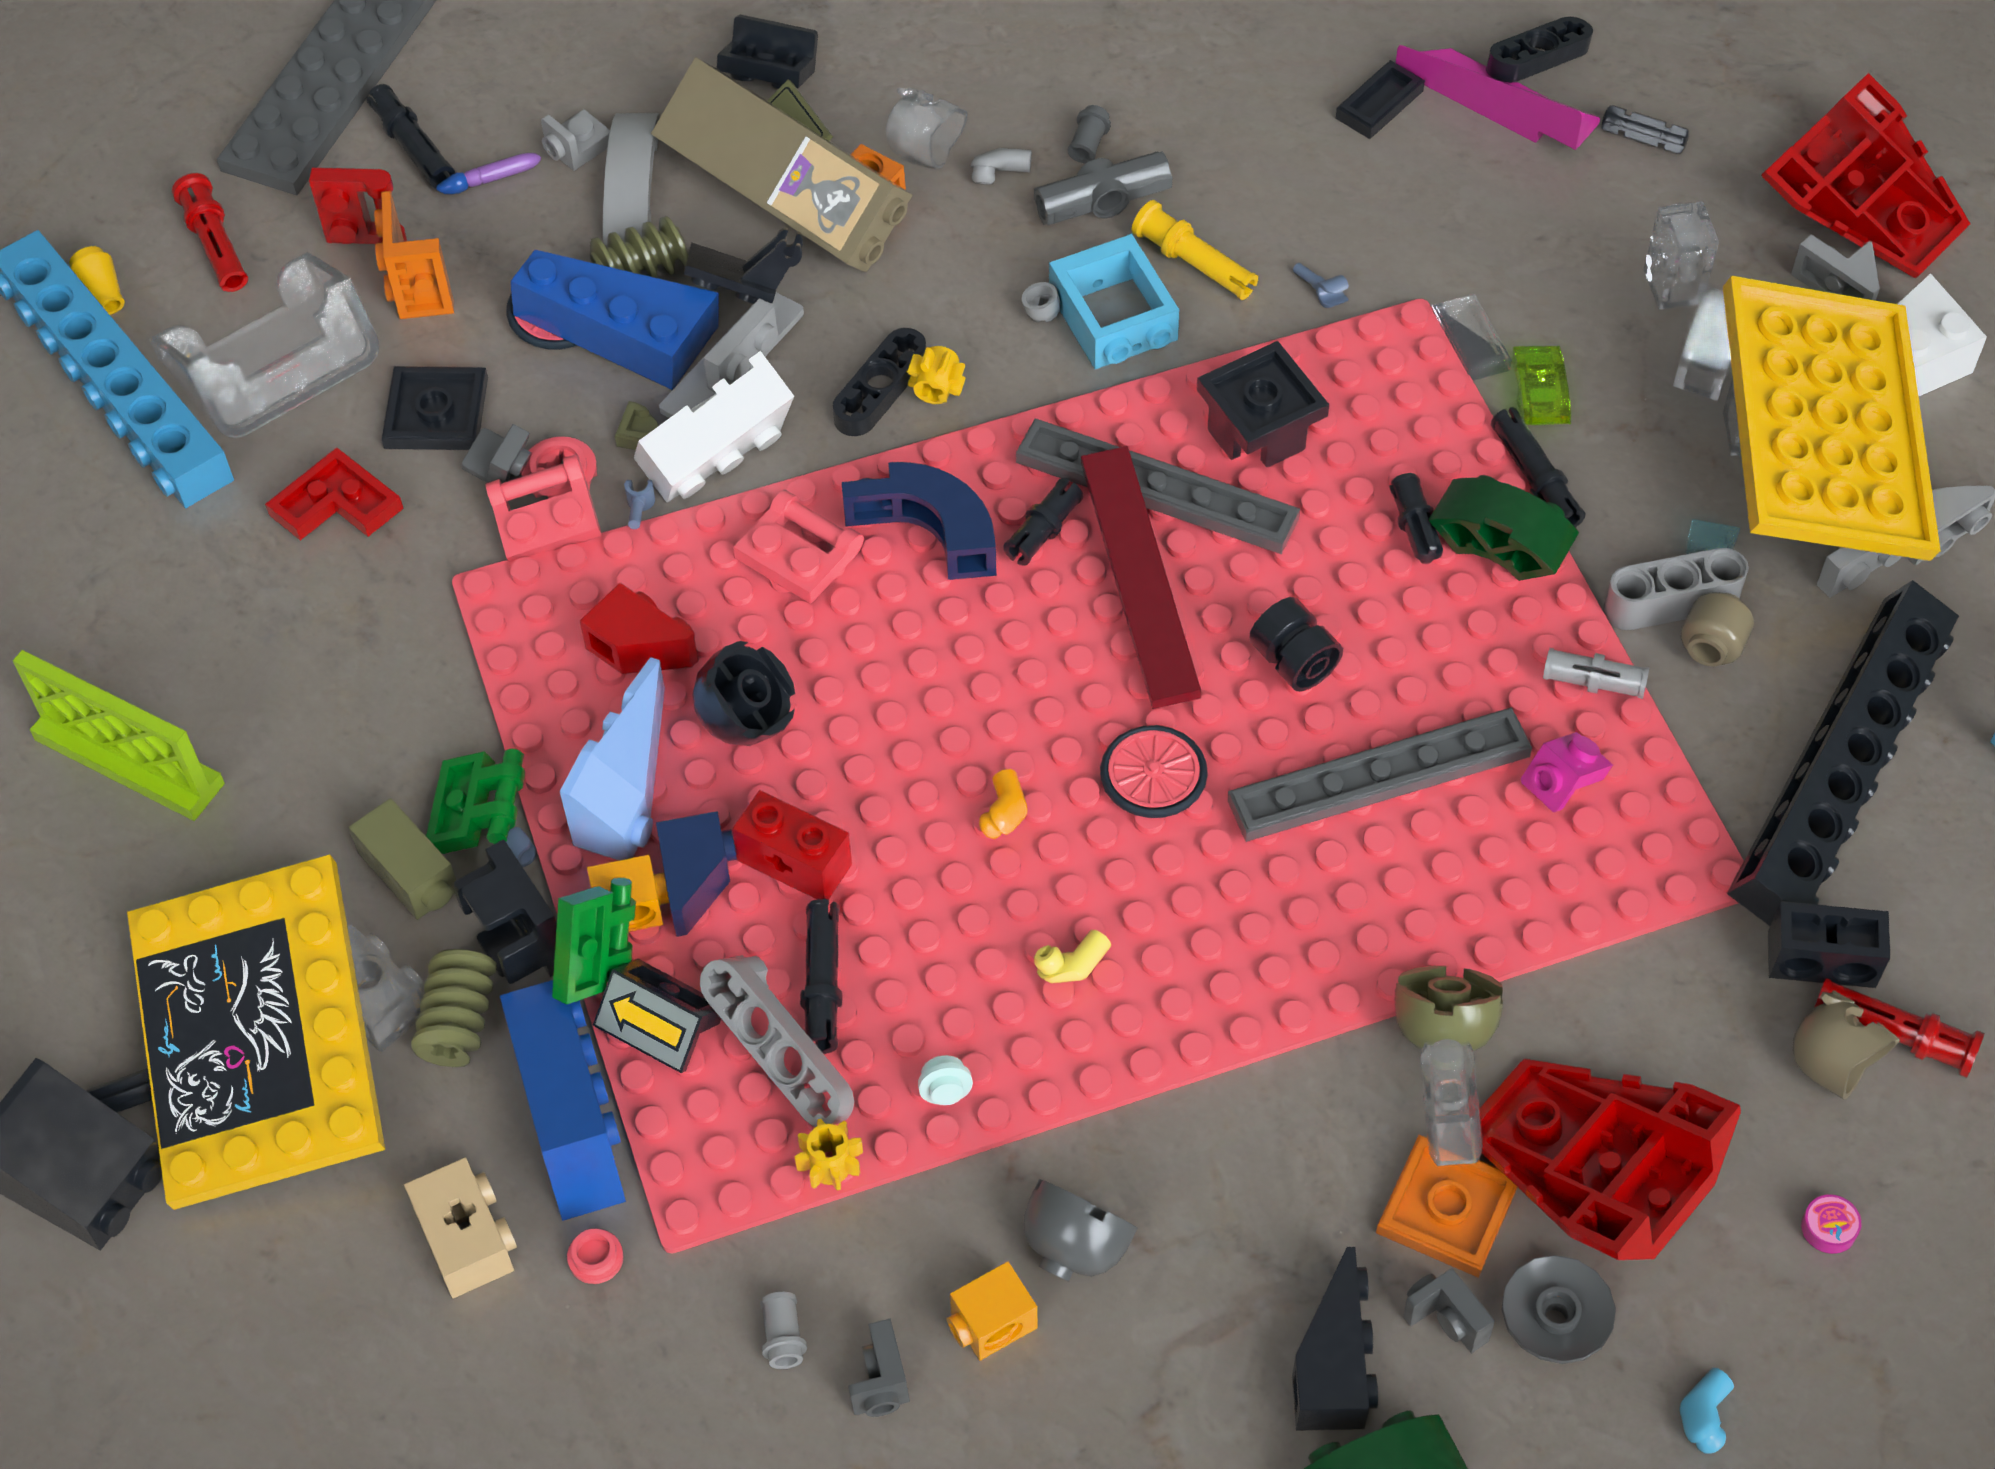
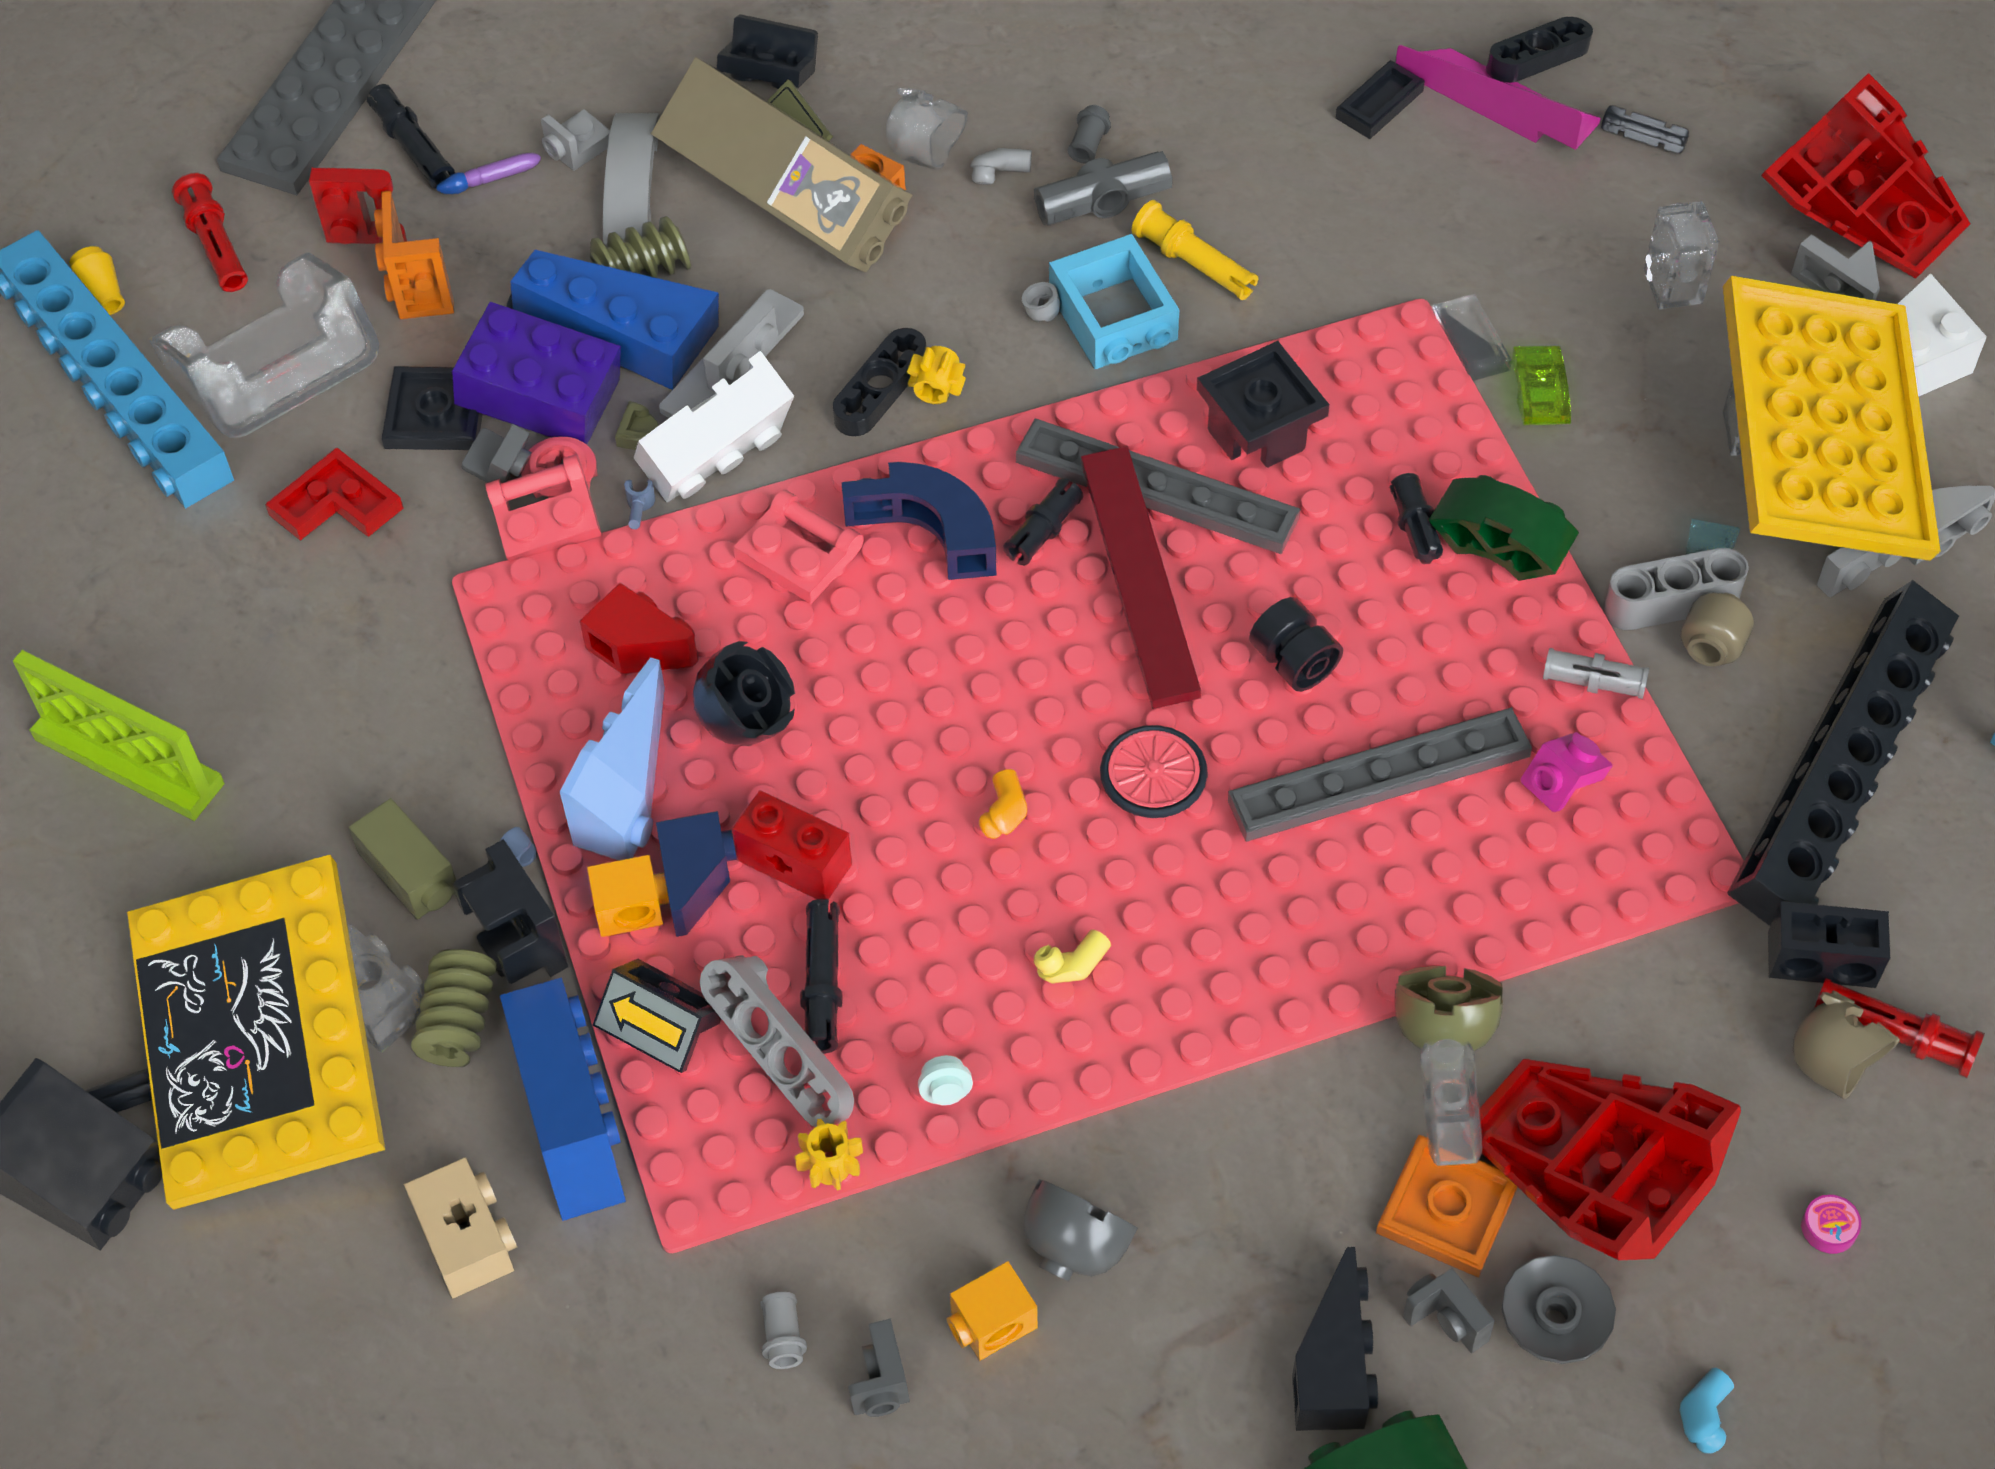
(462, 796): green plate -> none
(536, 374): none -> dark purple brick
(591, 939): green plate -> none
(595, 1256): coral plate -> none
(750, 278): black plate -> none
(1328, 291): sand blue hand -> none
(1545, 480): black pin -> none
(1706, 354): clear slope -> none

